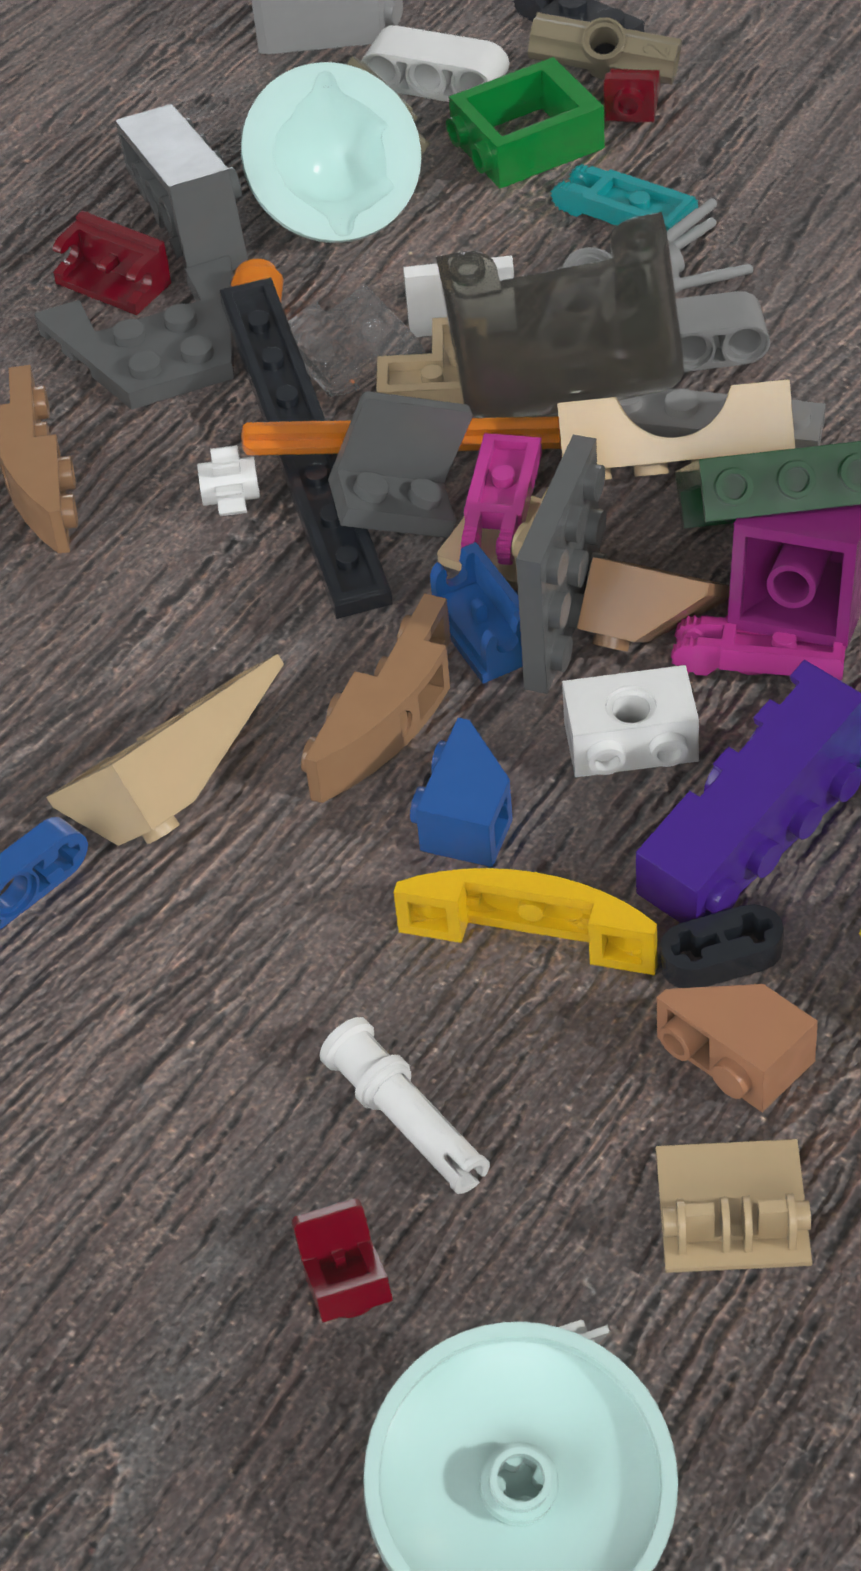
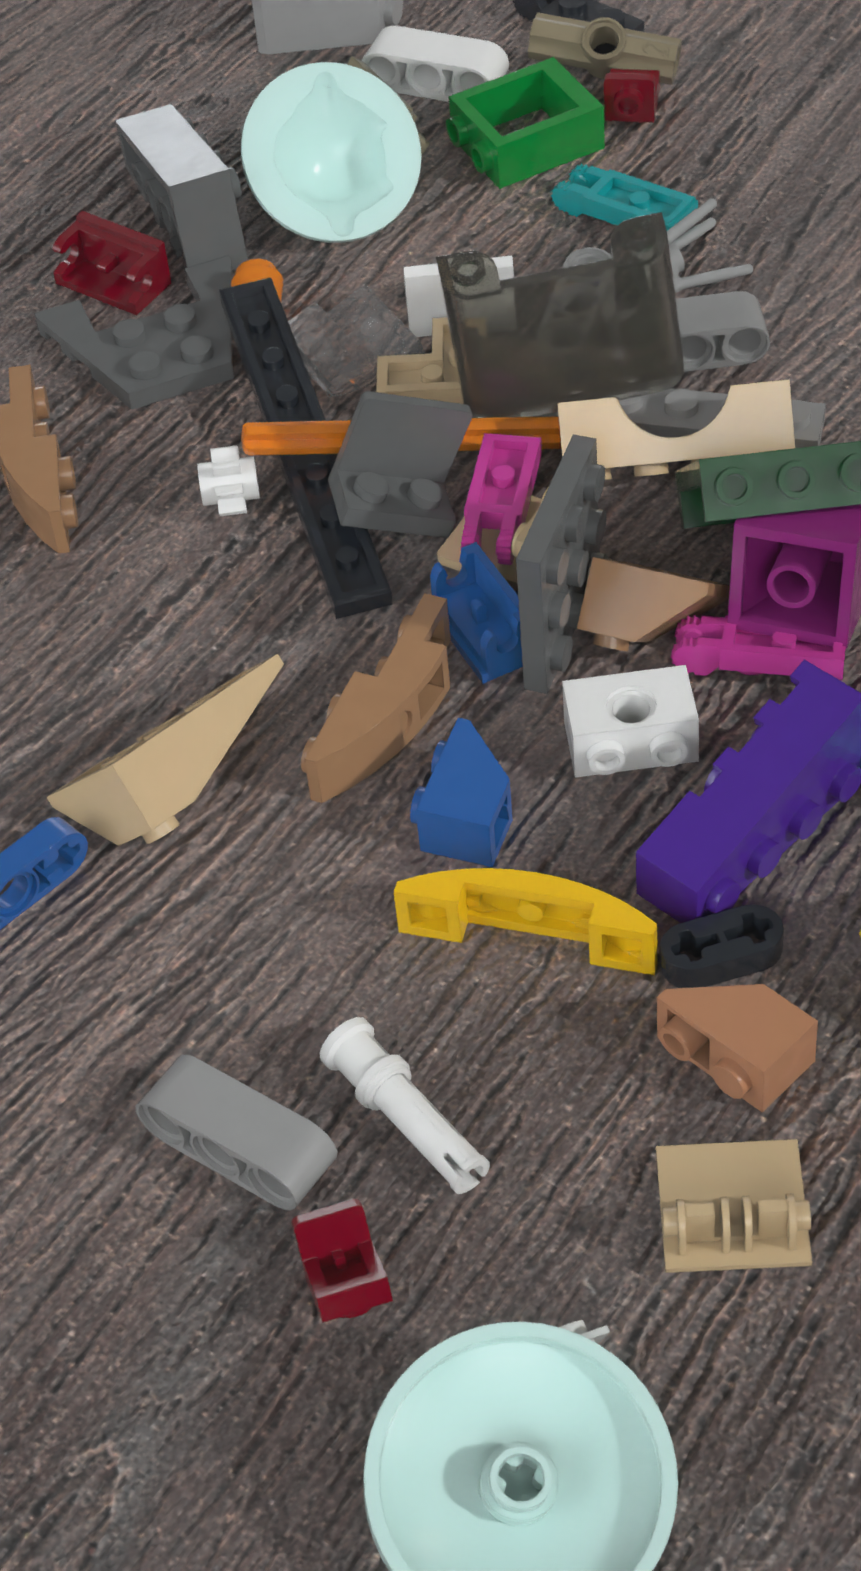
(237, 1132): none -> light grey beam

